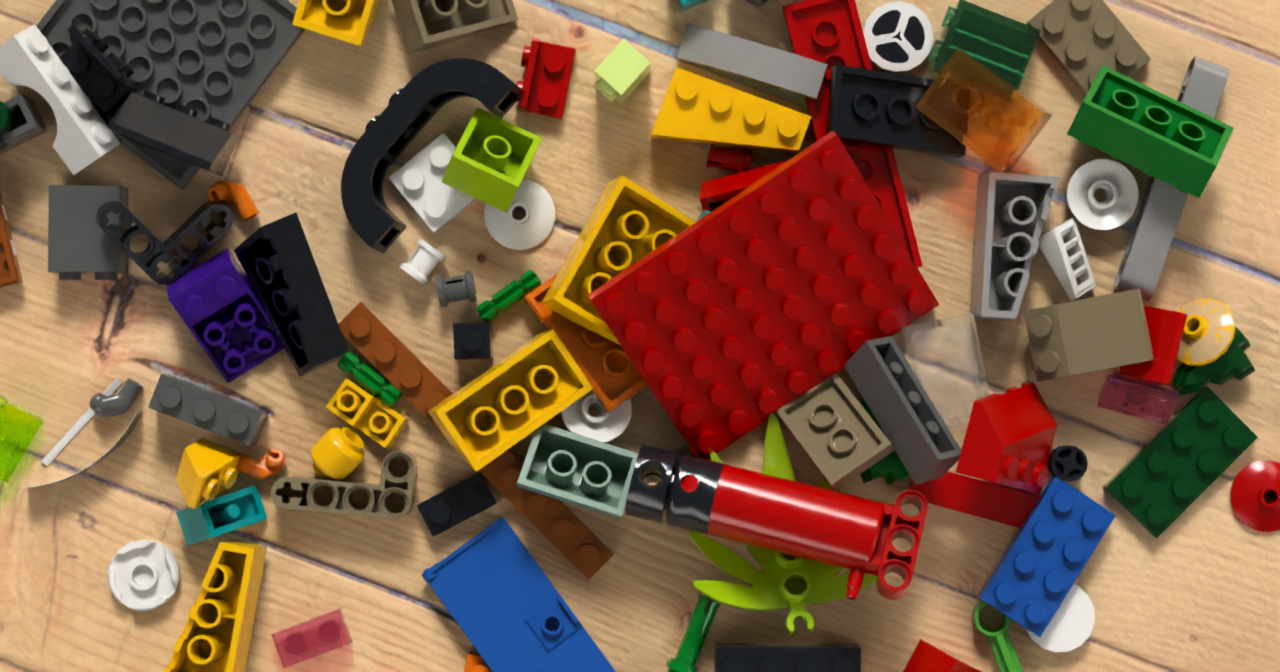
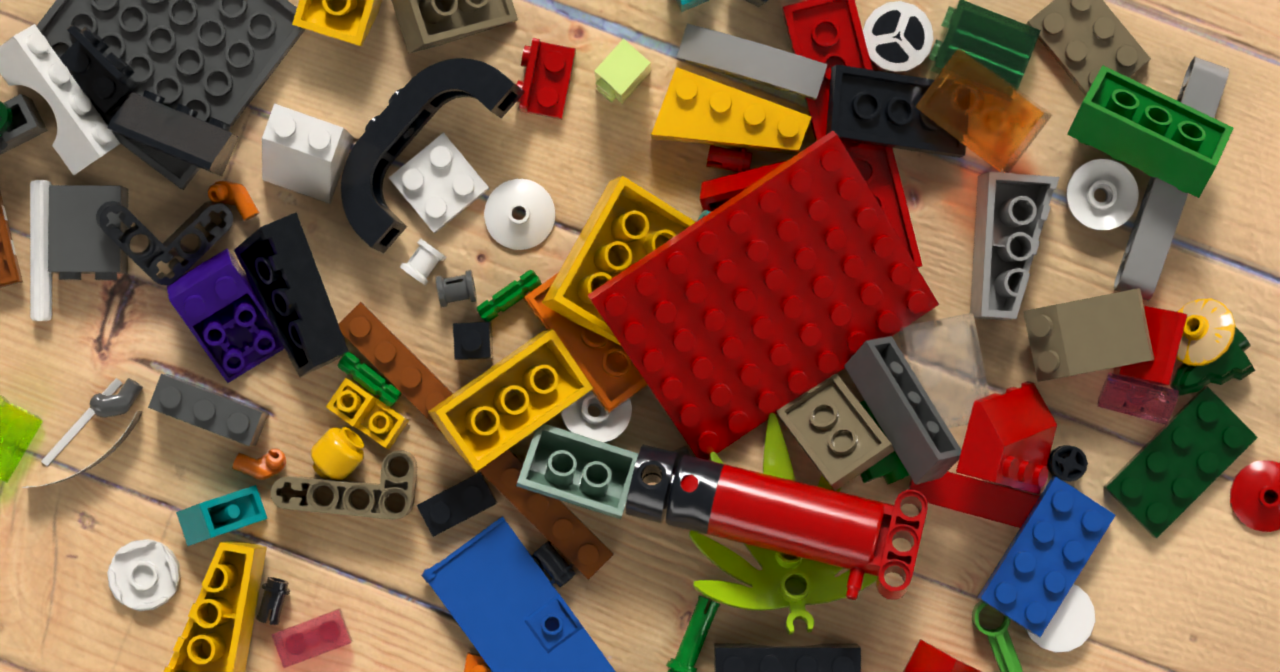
(39, 276): none -> white axle
(205, 472): yellow slope -> none
(273, 599): none -> black pin
(303, 153): none -> white slope
(491, 160): lime brick -> none
(554, 564): none -> black pin
(1065, 251): white slope -> none

